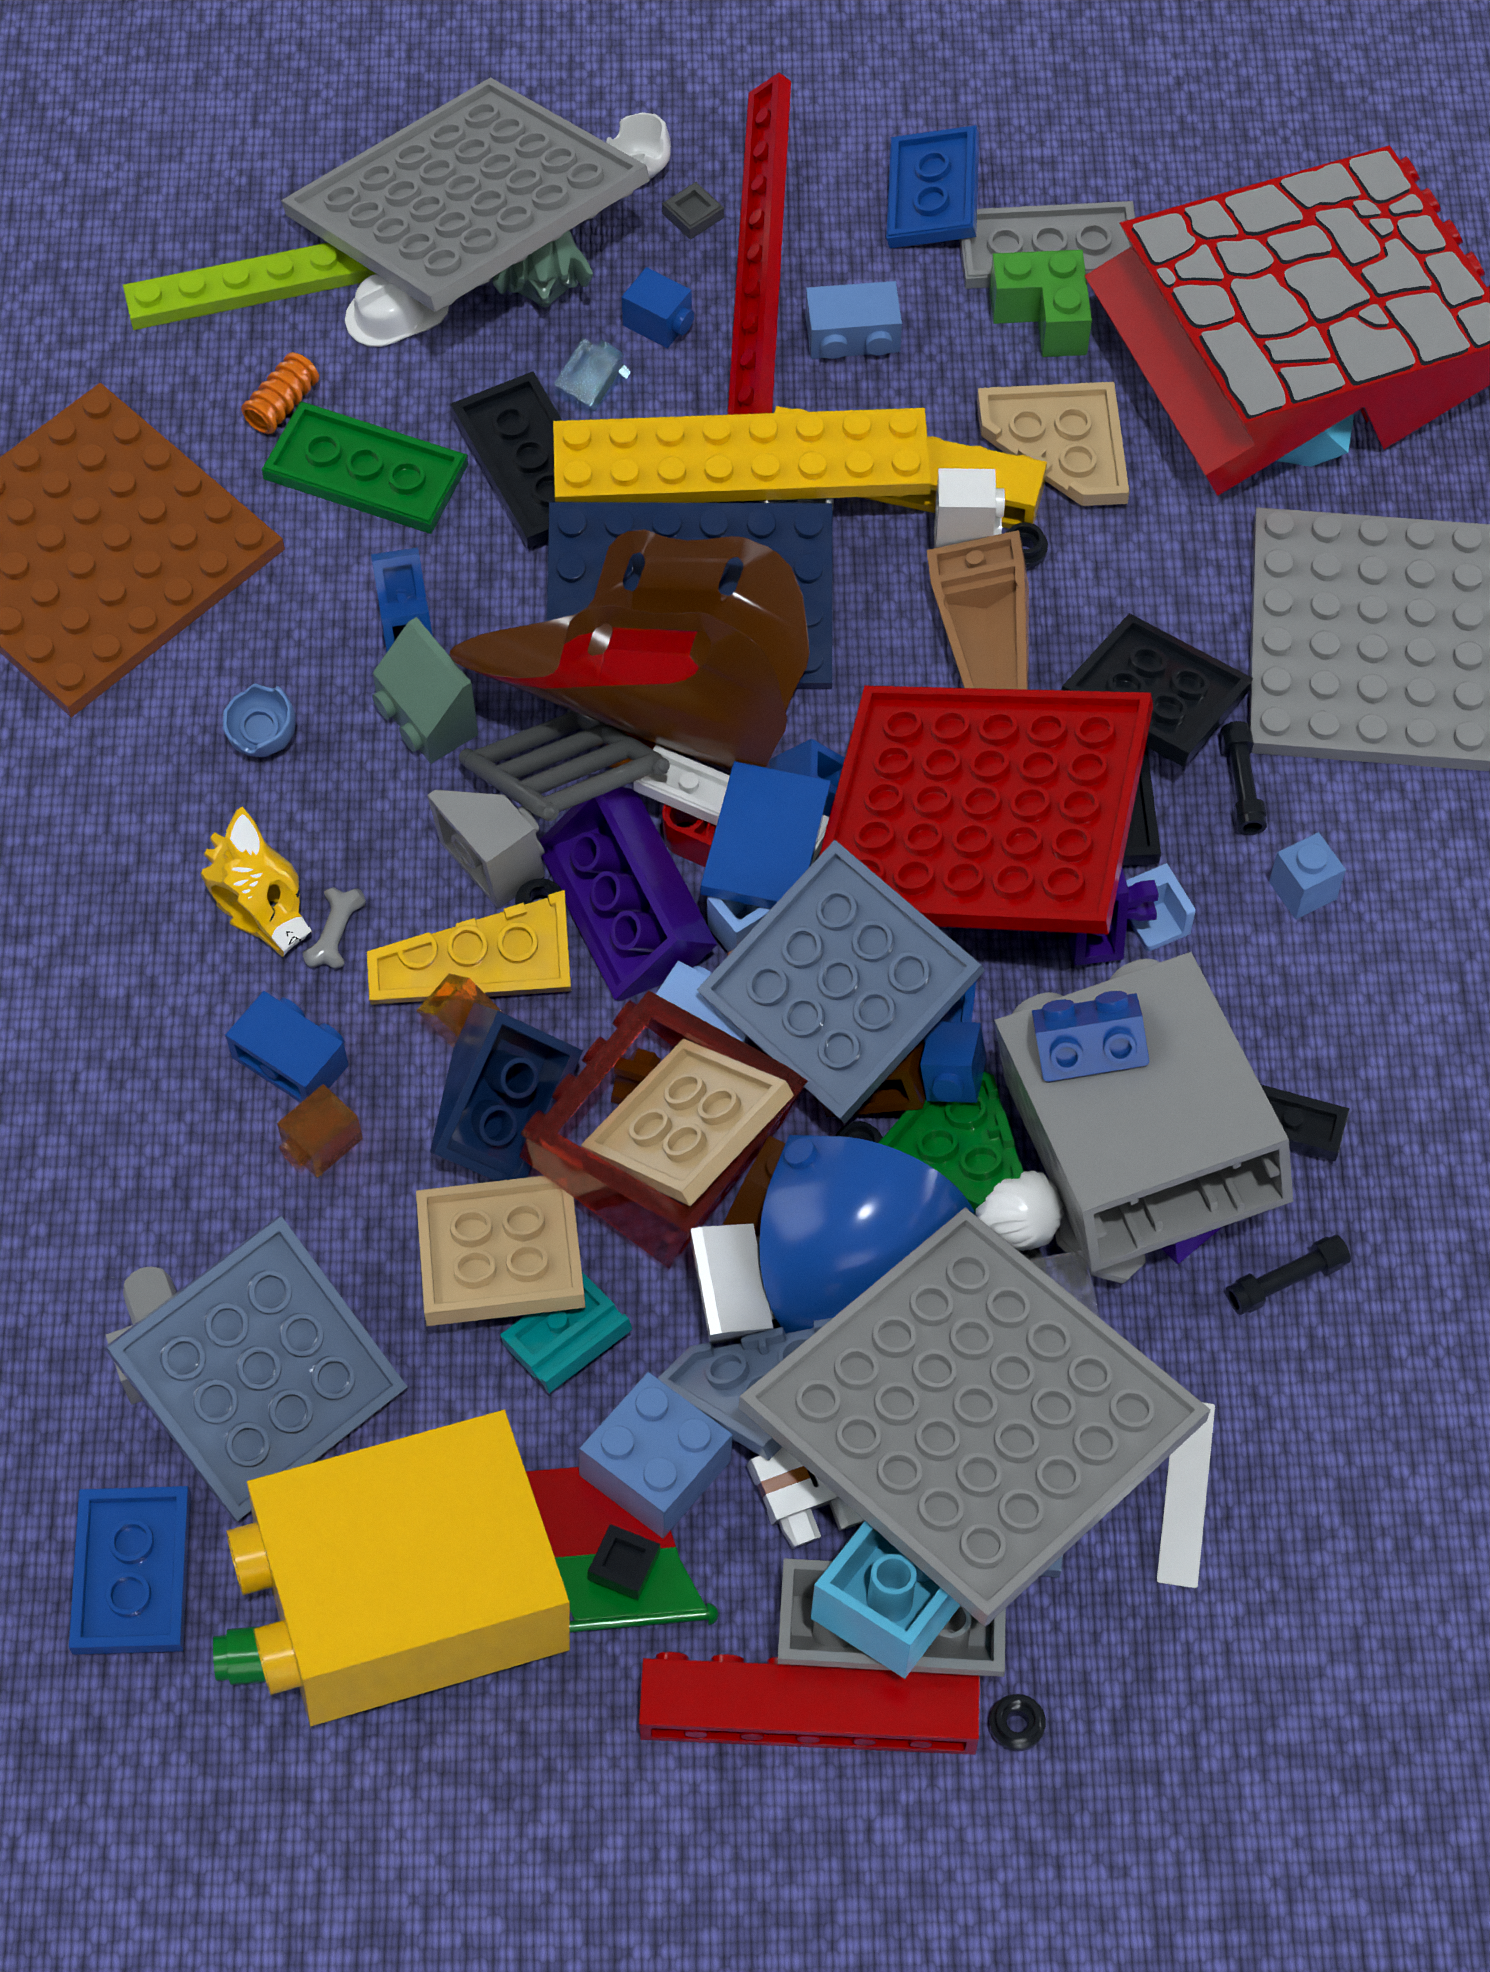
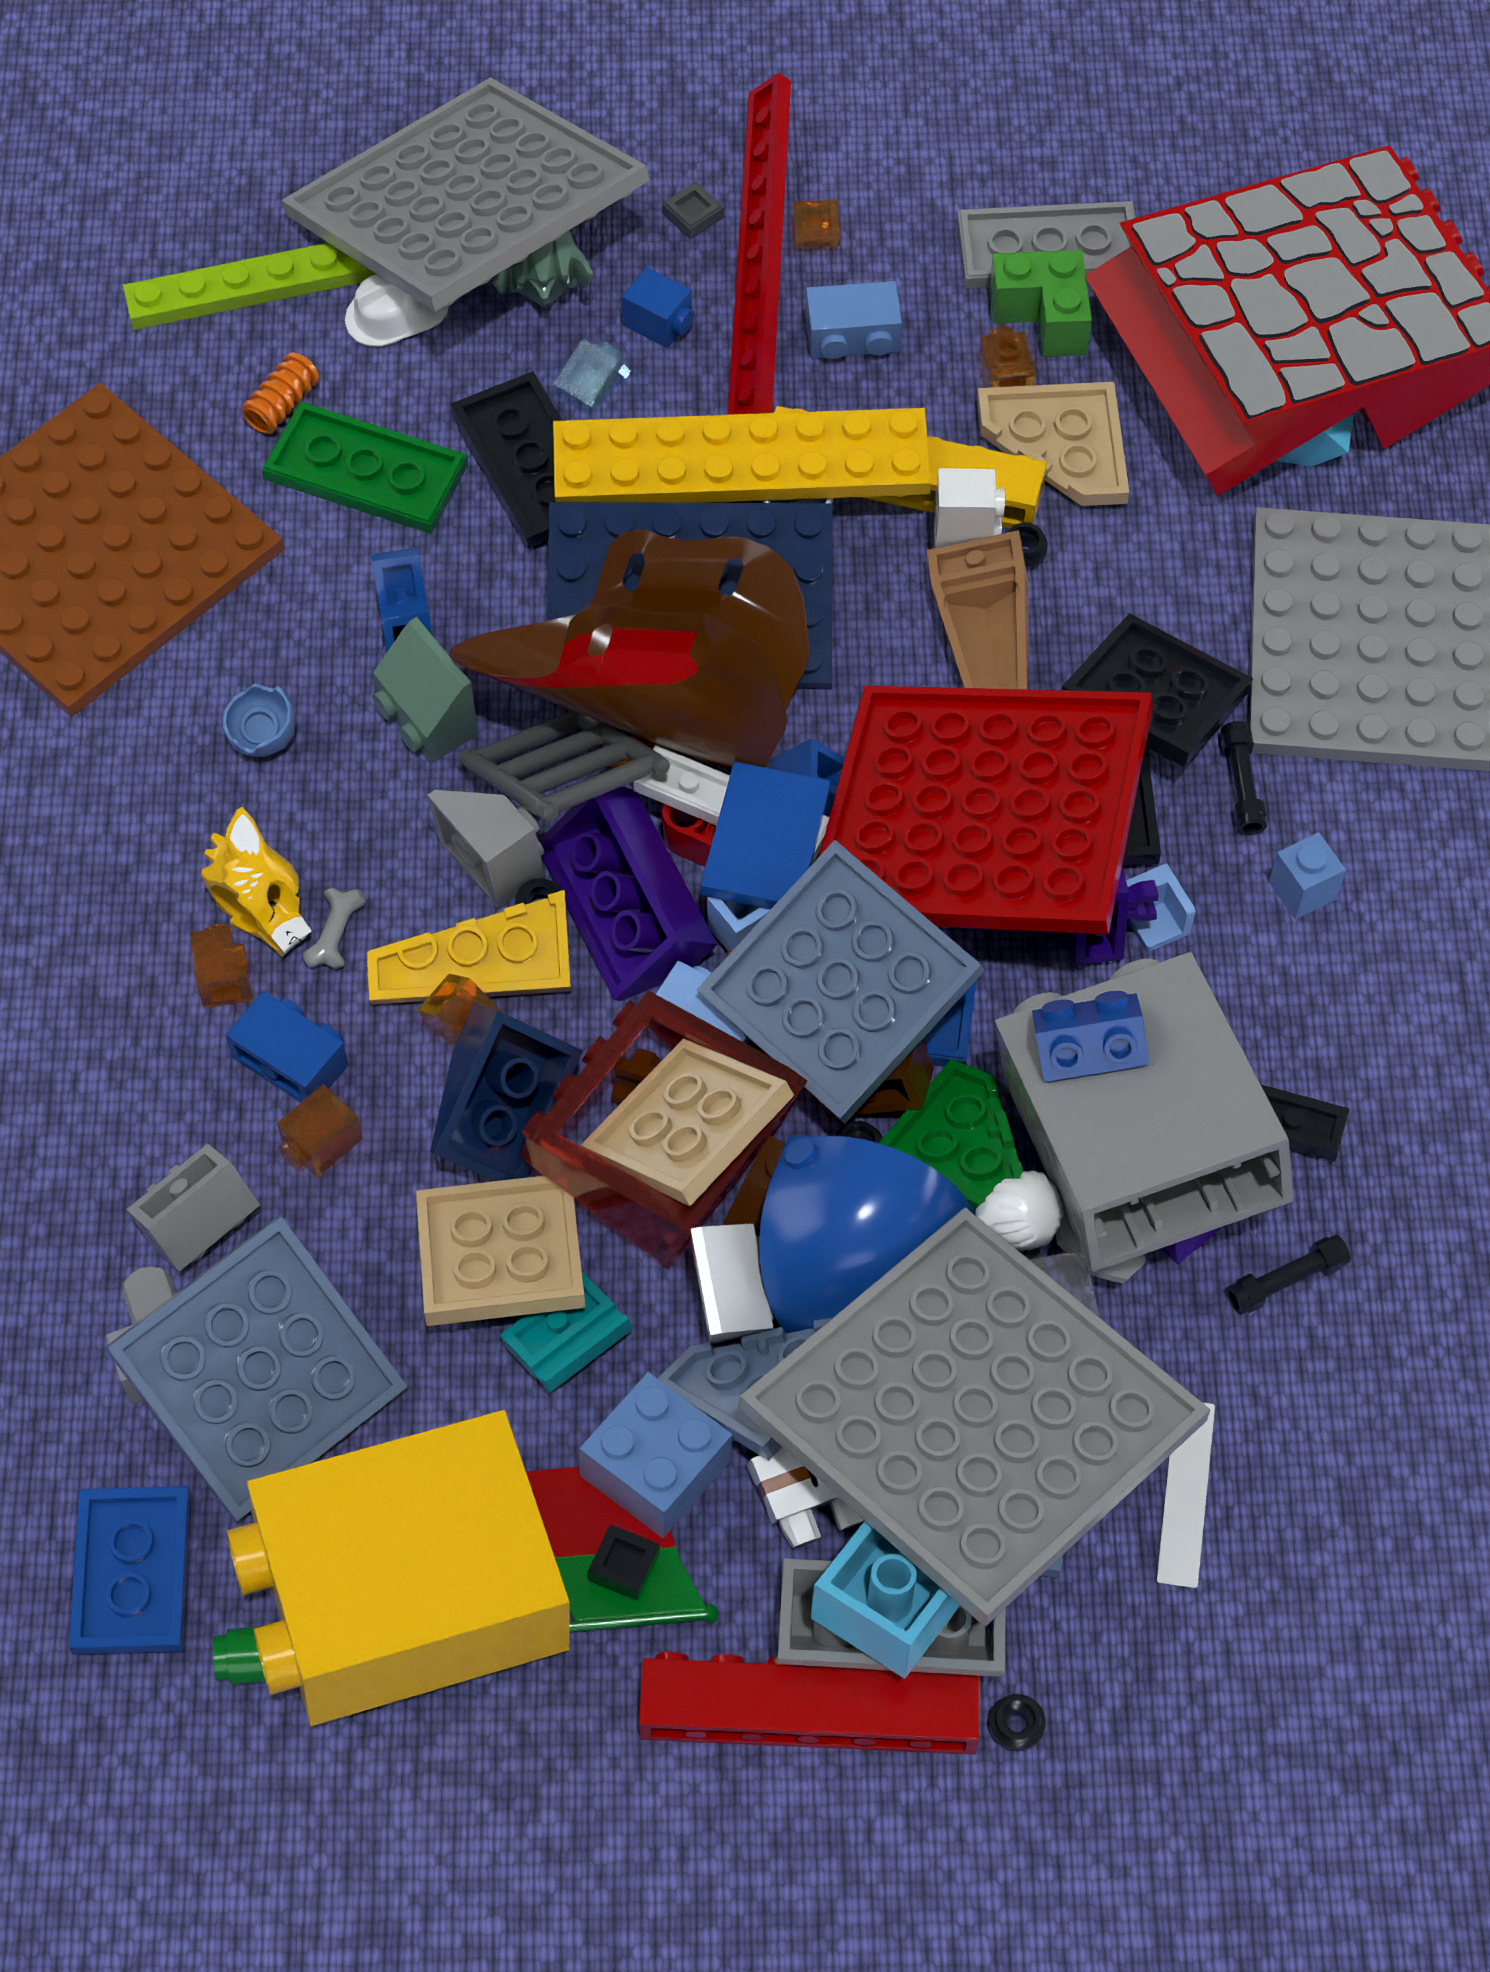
(193, 1207): none -> light grey brick
(220, 967): none -> clear orange brick
(644, 139): white hair -> none
(816, 223): none -> clear orange plate
(933, 187): blue tile -> none
(953, 1062): blue brick -> none
(1006, 355): none -> clear orange brick

